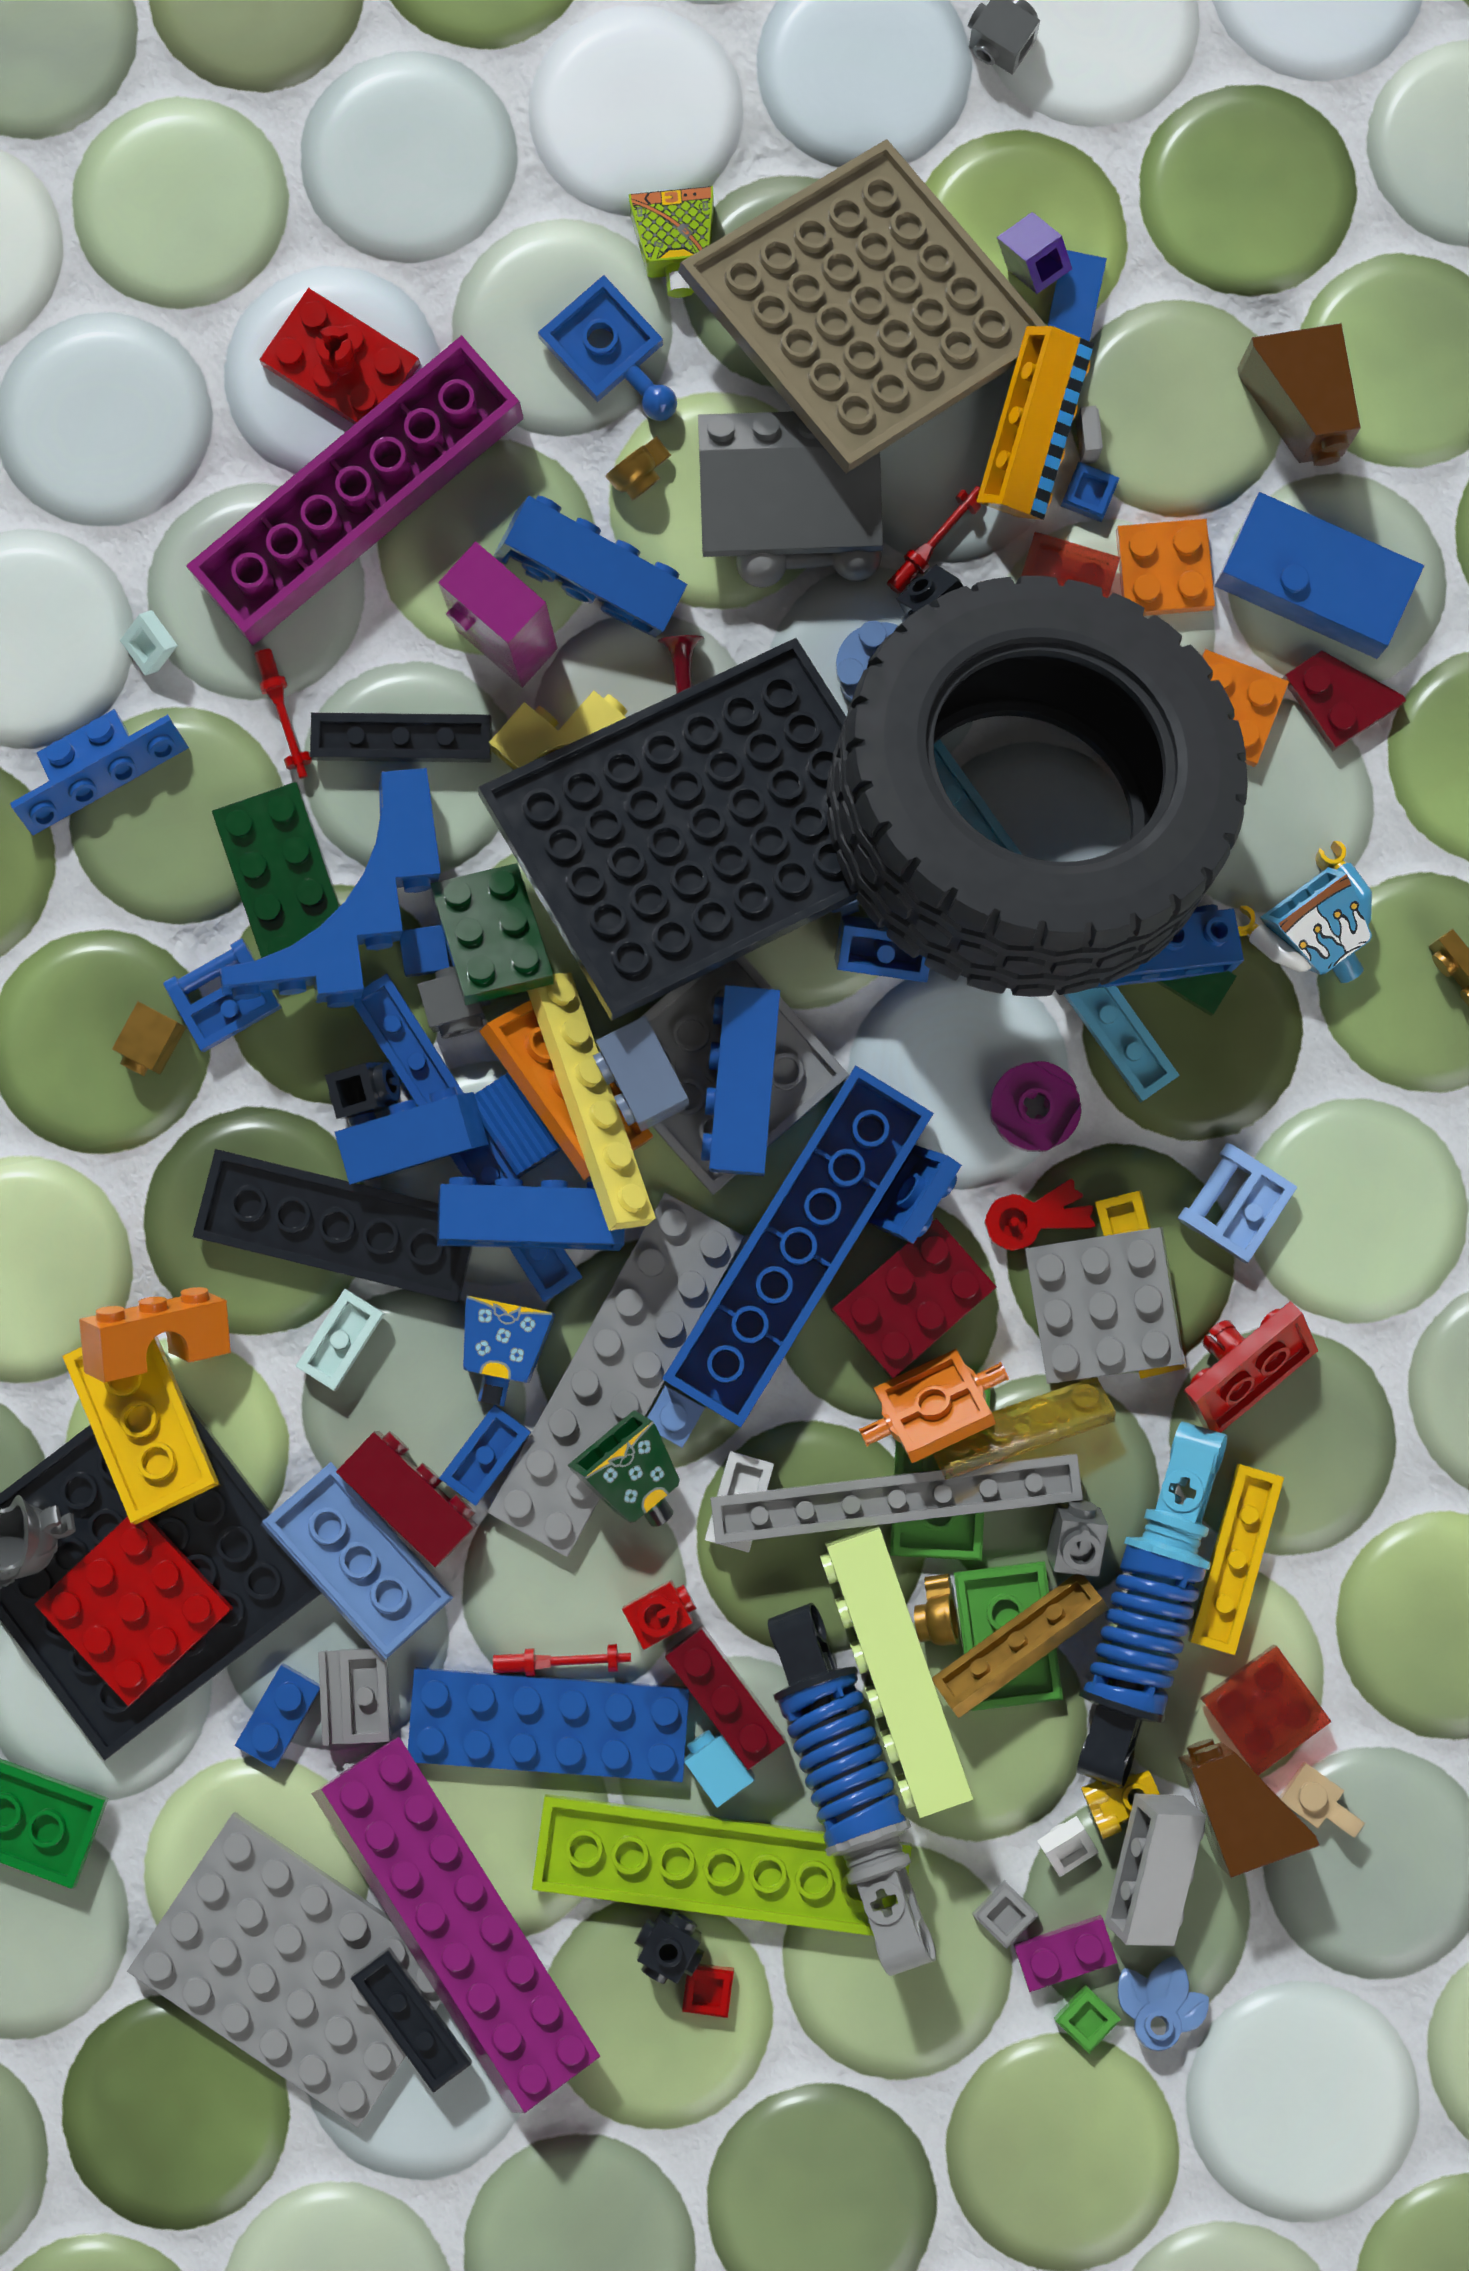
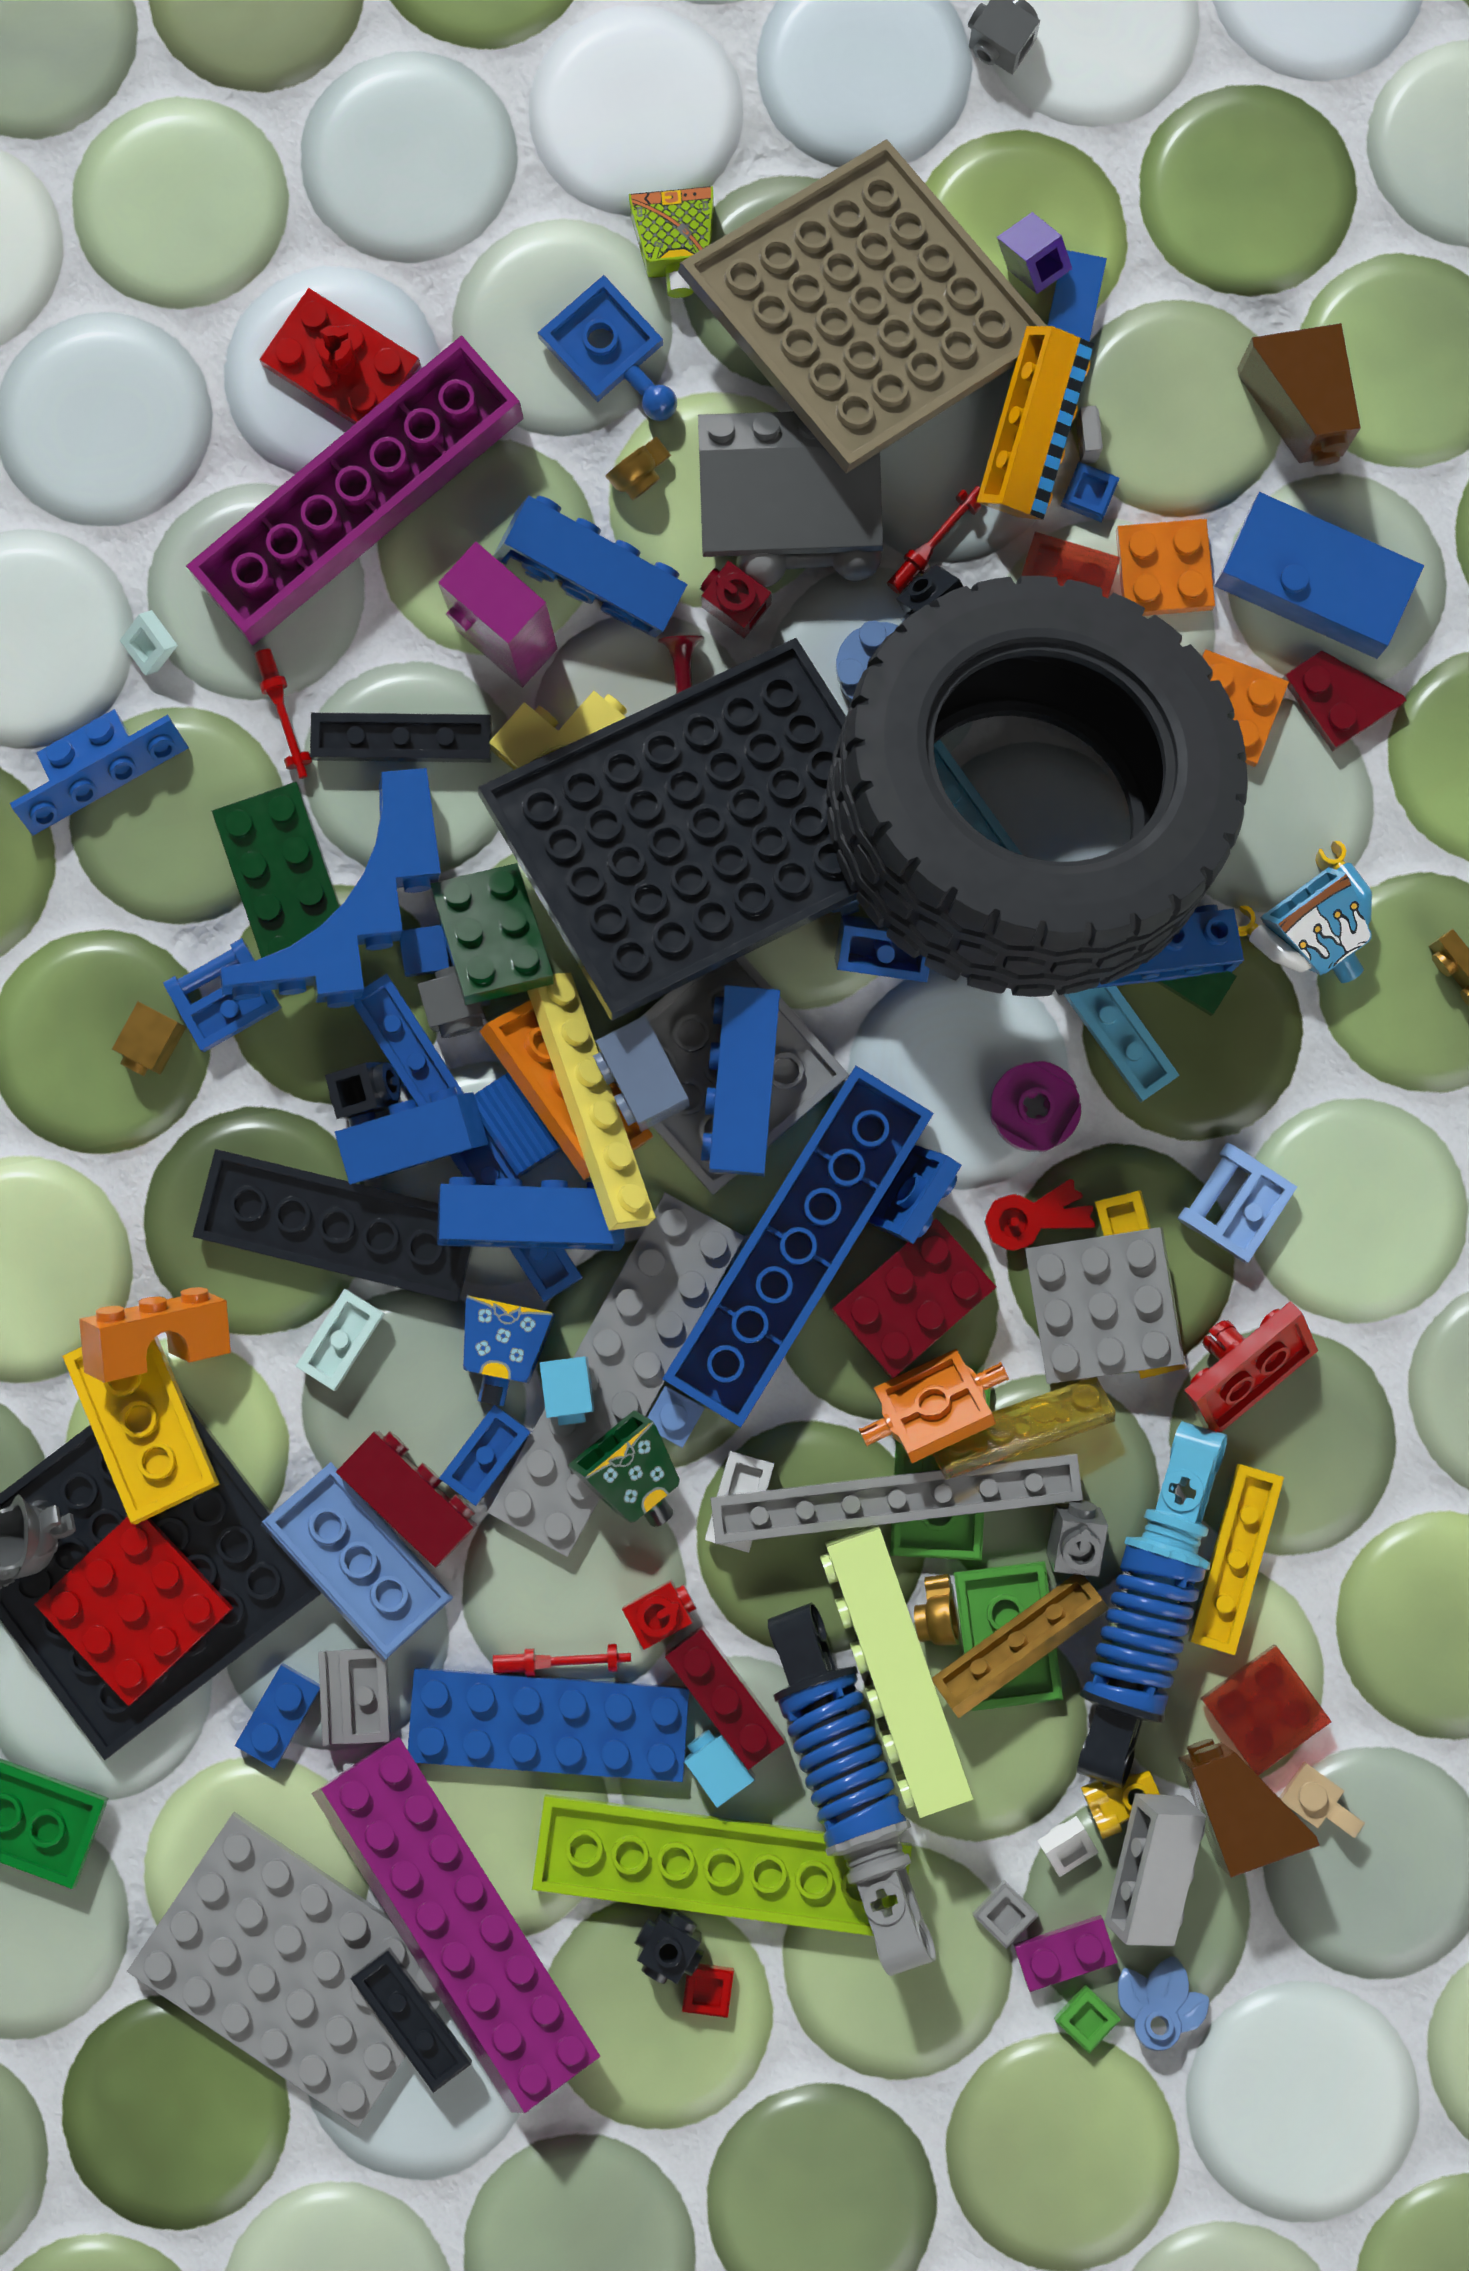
(567, 1389): none -> medium azure brick
(734, 598): none -> dark red brick

